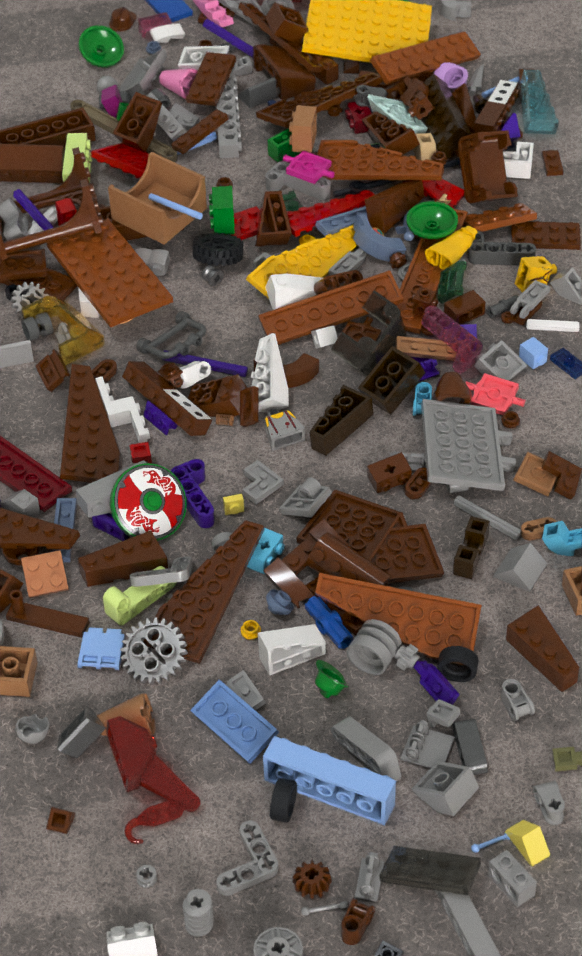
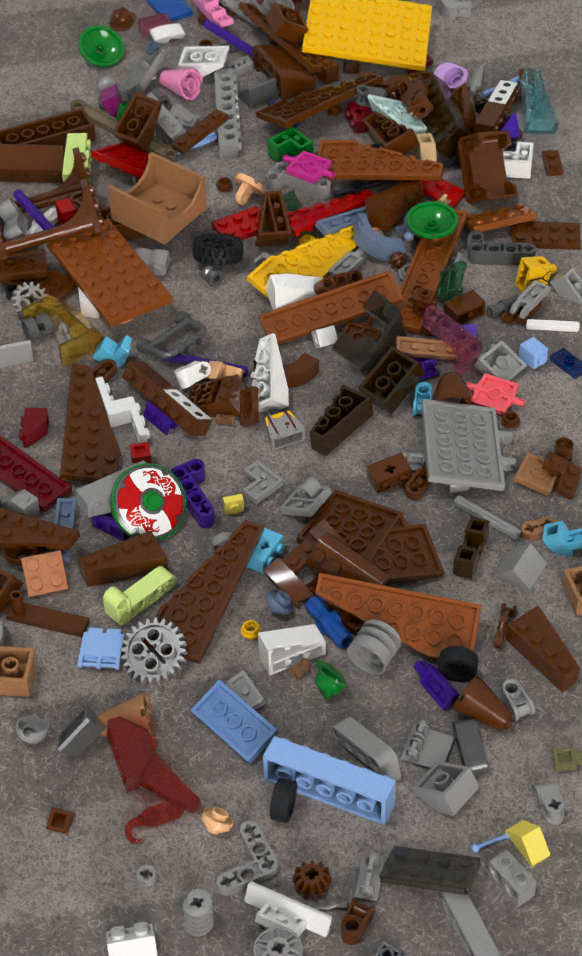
(34, 424): none -> dark red slope
(52, 370): reddish brown plate -> none
(111, 350): none -> medium azure brick
(171, 373): reddish brown hinge -> none
(175, 206): light blue bar -> none
(179, 571): light grey beam -> none
(211, 79): reddish brown plate -> none
(216, 820): none -> light nougat plate
(220, 370): none -> light nougat slope
(222, 210): green brick -> none
(246, 188): none -> light nougat tile
(285, 912): none -> white bracket
(296, 671): none -> medium nougat piece
(303, 128): medium nougat brick -> none
(407, 657): light grey gear -> none
(424, 57): dark orange plate -> none
(439, 156): reddish brown plate -> none
(442, 713): light grey bracket -> none
(451, 248): yellow piece -> none
(483, 705): none -> reddish brown cone
(503, 621): none -> reddish brown piece
(564, 448): none -> reddish brown wheel

